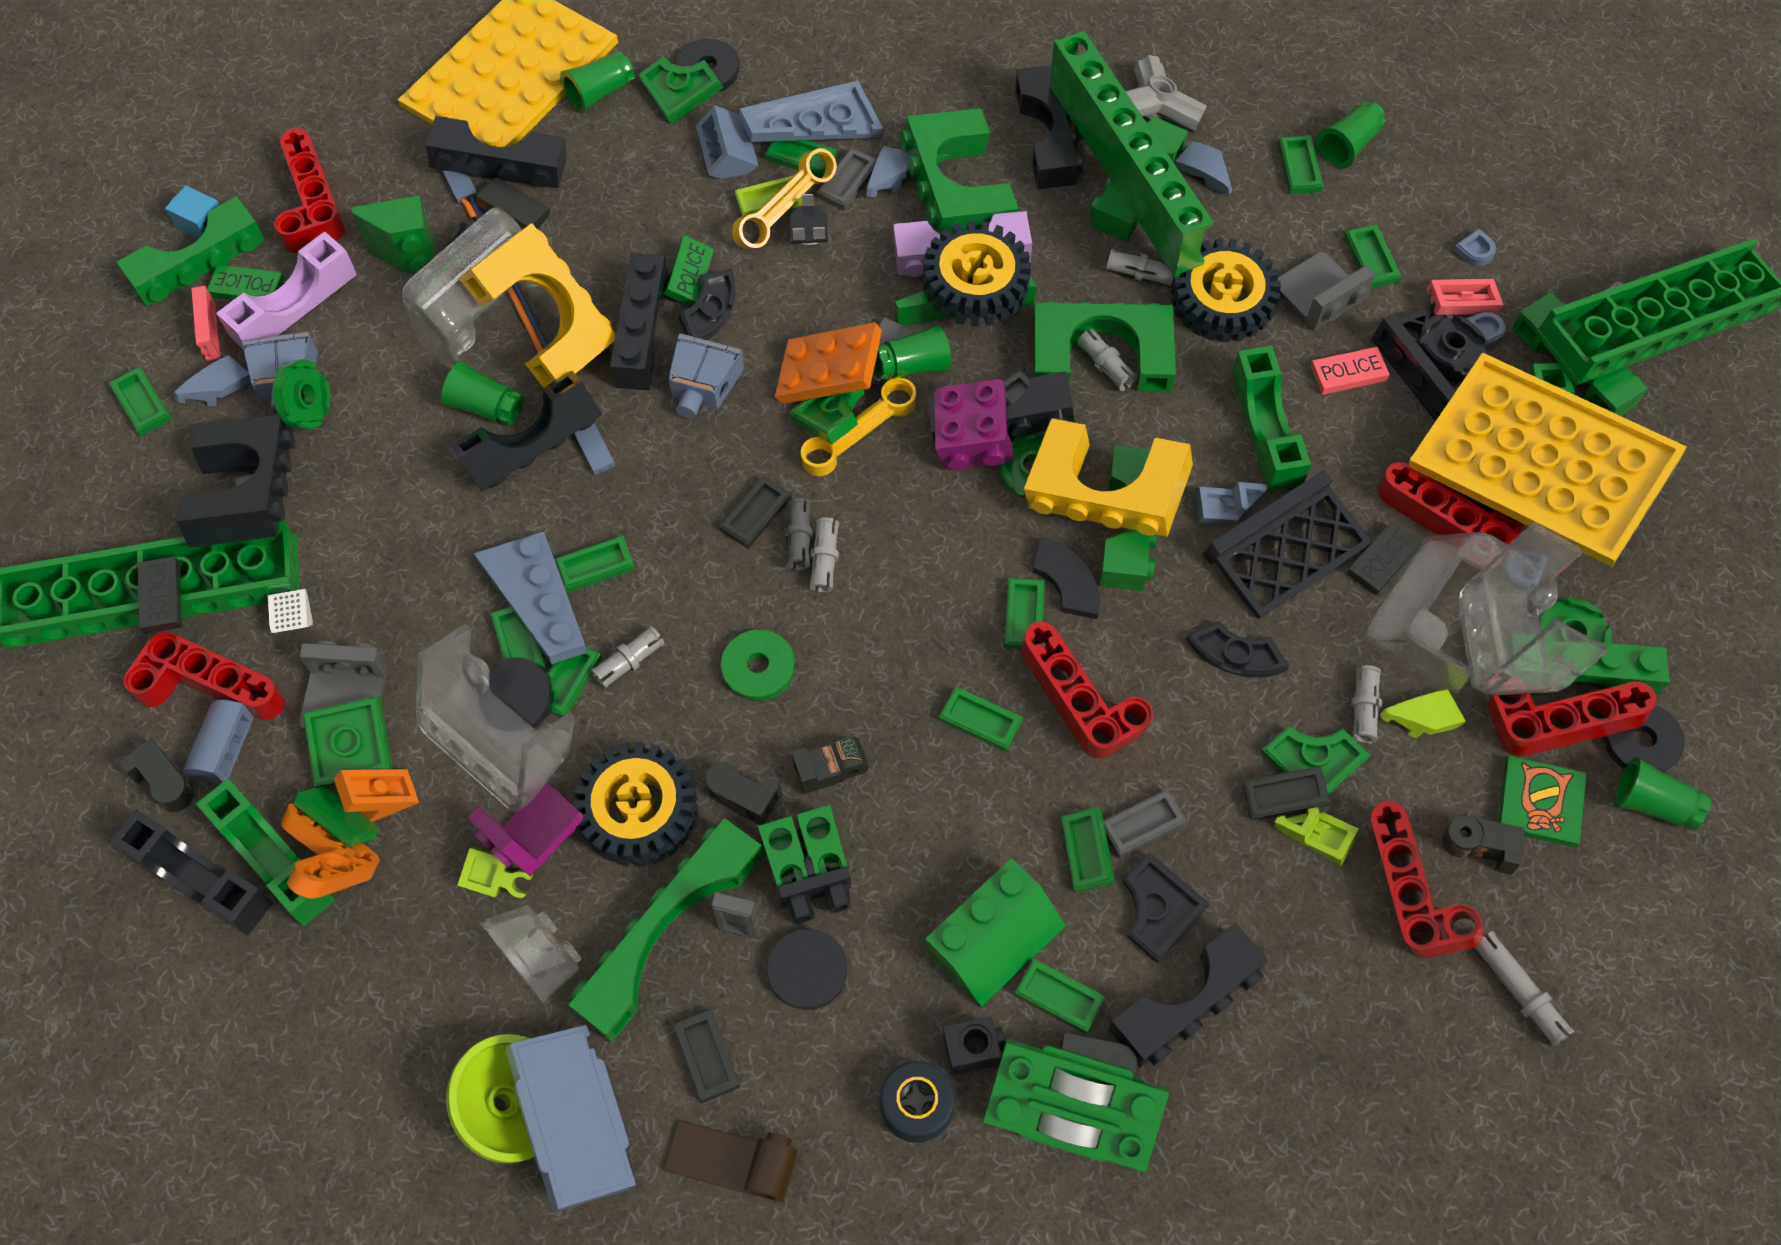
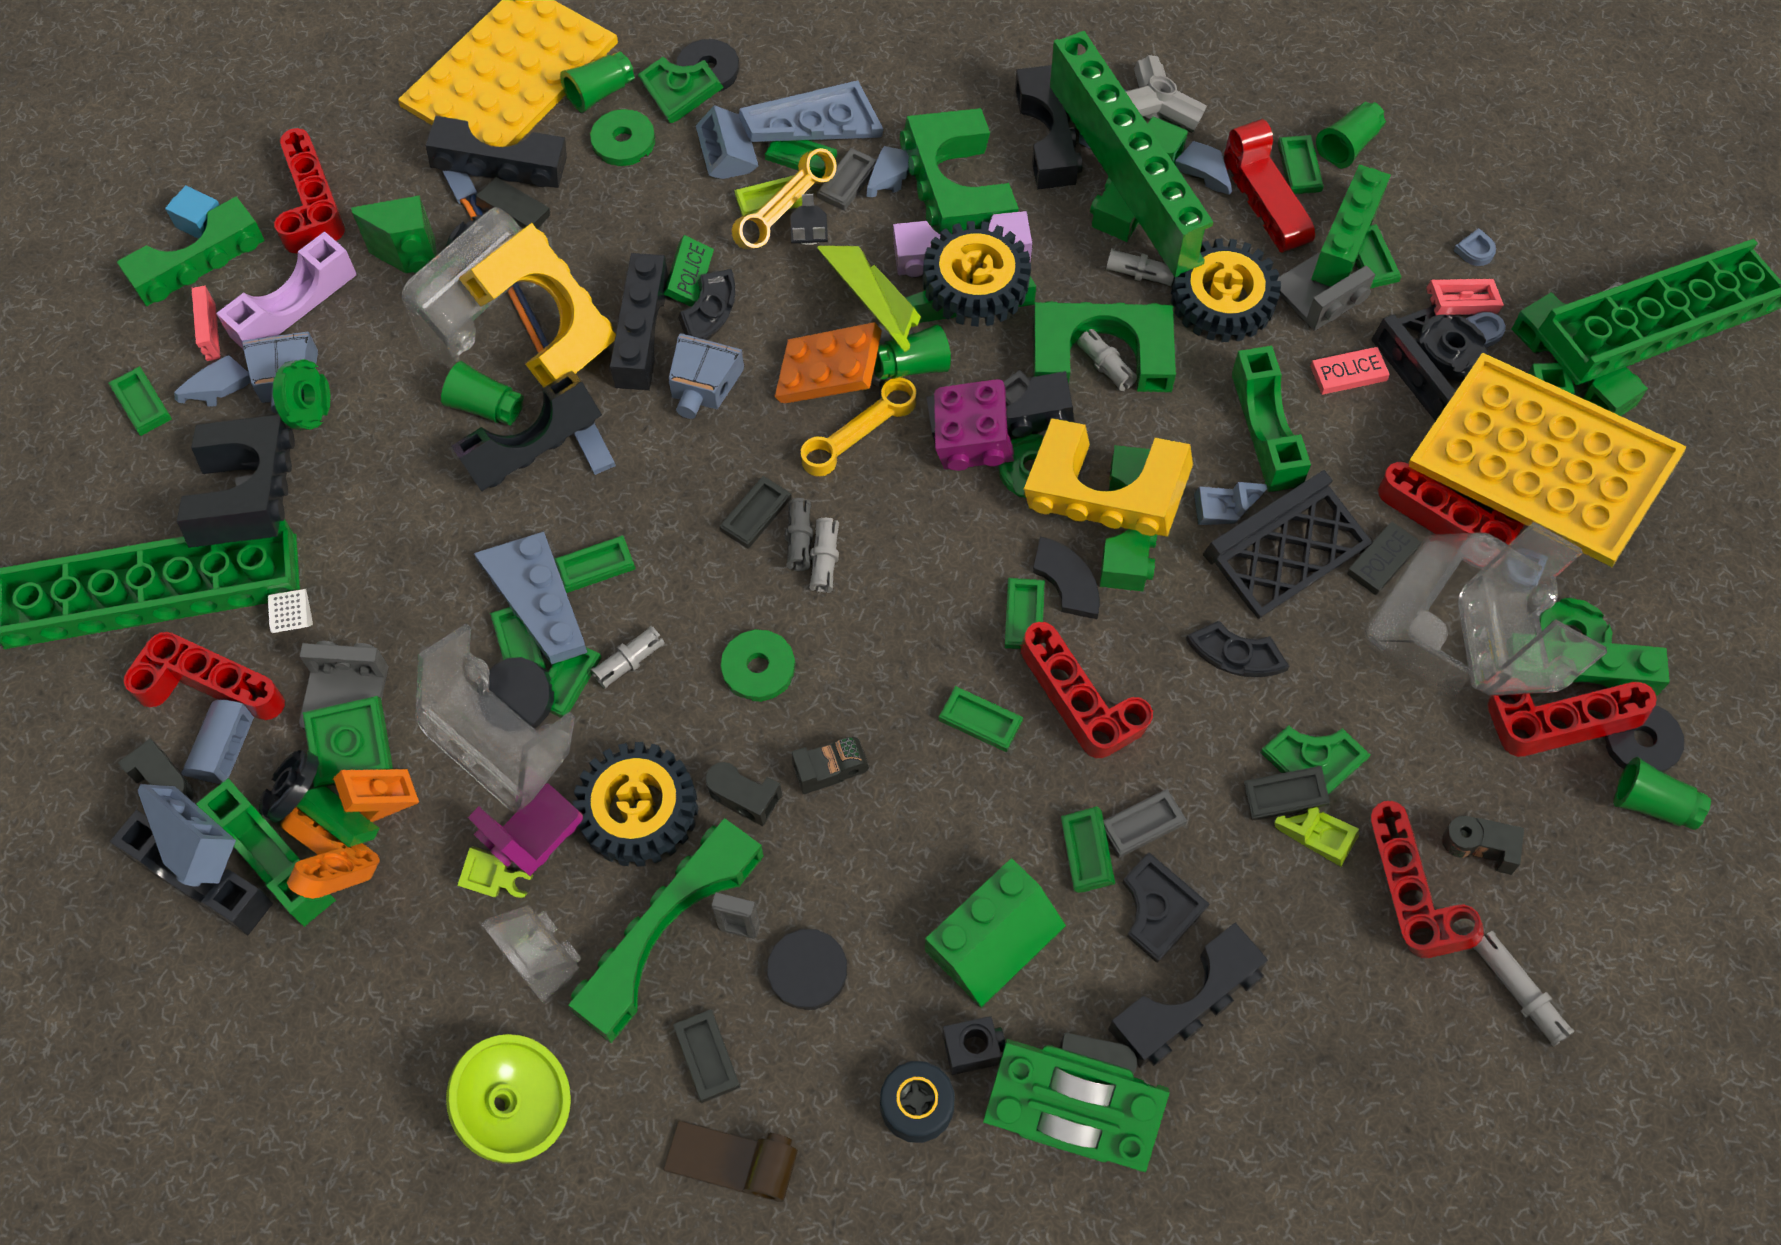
(159, 595): pearl dark grey tile -> none
(185, 835): none -> sand blue slope
(232, 281): green tile -> none
(290, 786): none -> black tile
(570, 1117): sand blue piece -> none
(620, 122): none -> green tile
(809, 875): green hips -> none
(827, 416): green tile -> none
(873, 291): none -> lime wedge
(1059, 996): green tile -> none
(1268, 192): none -> red beam
(1350, 226): none -> green arch
(1366, 704): light grey pin -> none
(1426, 713): lime slope -> none
(1543, 800): green tile -> none

